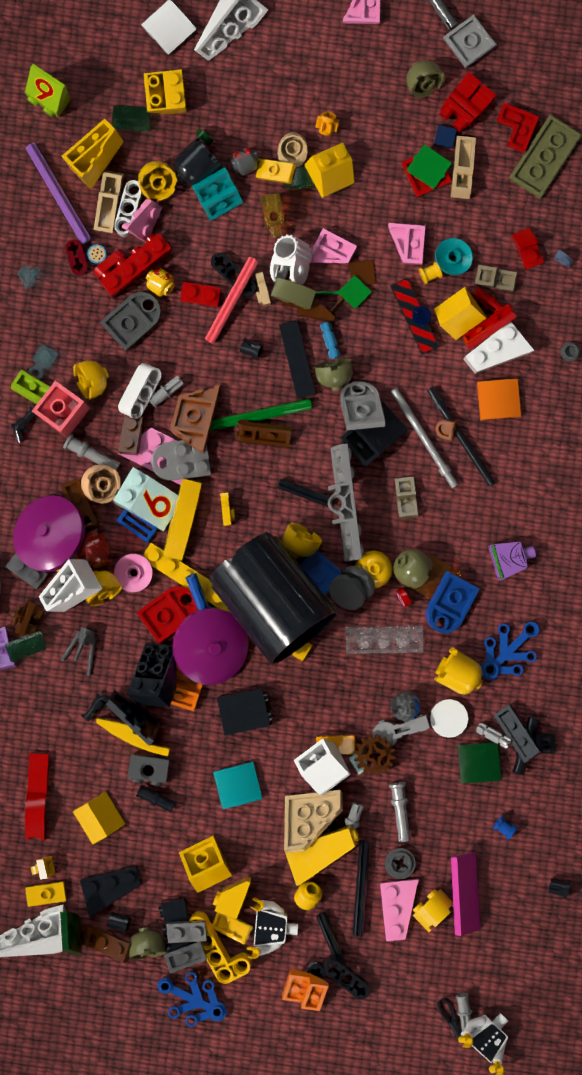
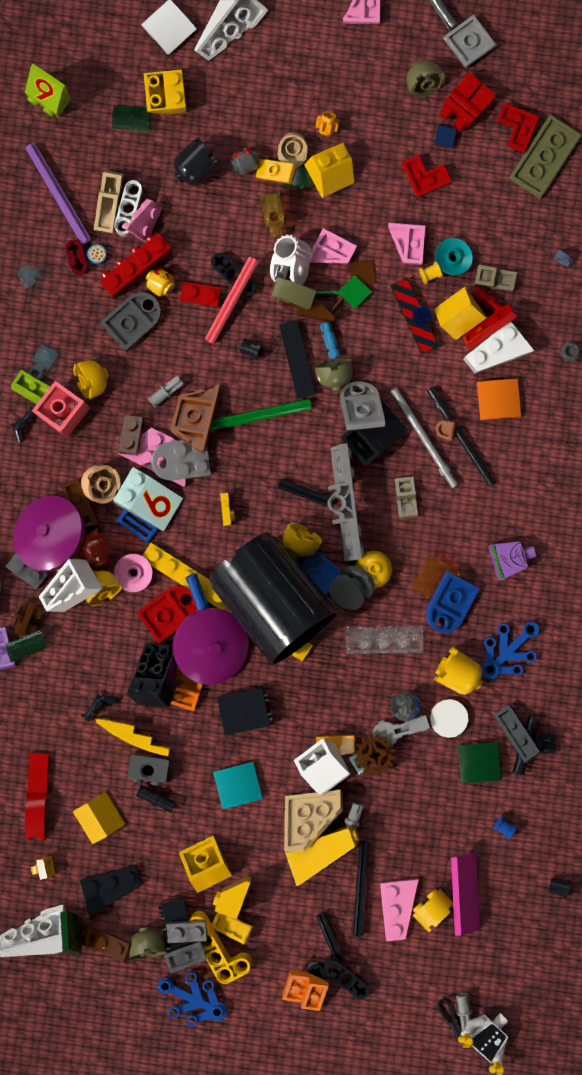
(45, 893): yellow plate -> none
(83, 449): light grey pin -> none
(85, 637): dark grey plant -> none
(93, 152): yellow wedge -> none
(109, 263): red beam -> none
(119, 922): black bush -> none
(137, 718): black wing -> none
(139, 390): white beam -> none
(157, 180): yellow cylinder -> none
(182, 519): yellow slope -> none
(204, 137): dark green tile -> none
(217, 194): teal slope -> none
(262, 295): tan plate -> none
(263, 433): reddish brown plate -> none
(270, 928): torso -> none
(308, 895): yellow head -> none
(399, 802): light grey pin -> none
(402, 872): dark grey gear -> none
(403, 597): red tile -> none
(412, 567): olive cylinder -> none
(428, 166): green piece -> none
(463, 167): tan slope -> none
(494, 735): light grey axle -> none
(527, 248): red slope -> none

